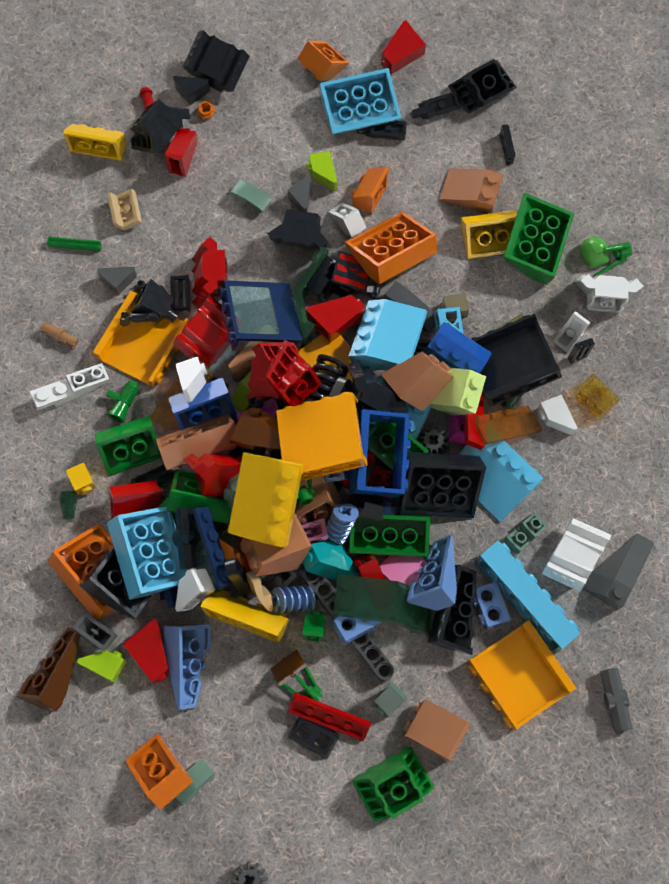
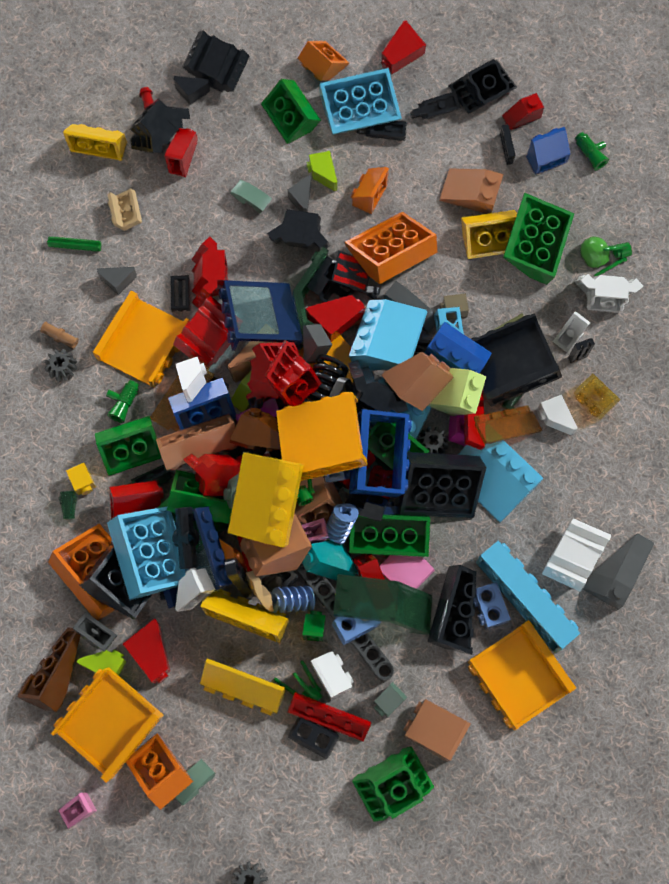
(68, 365): none -> dark grey gear
(72, 387): white slope -> none
(77, 809): none -> bright pink slope
(107, 722): none -> light orange panel
(150, 306): black torso -> none
(185, 653): medium blue wedge -> none
(206, 106): orange plate -> none
(242, 686): none -> yellow slope
(288, 667): reddish brown piece -> none
(290, 110): none -> green slope
(314, 342): none -> dark grey slope
(331, 674): none -> white slope
(348, 219): white slope -> none
(437, 579): medium blue wedge -> none
(524, 111): none -> red slope
(526, 533): sand green slope -> none
(548, 150): none -> blue slope
(592, 151): none -> green piece
(616, 700): dark grey piece -> none

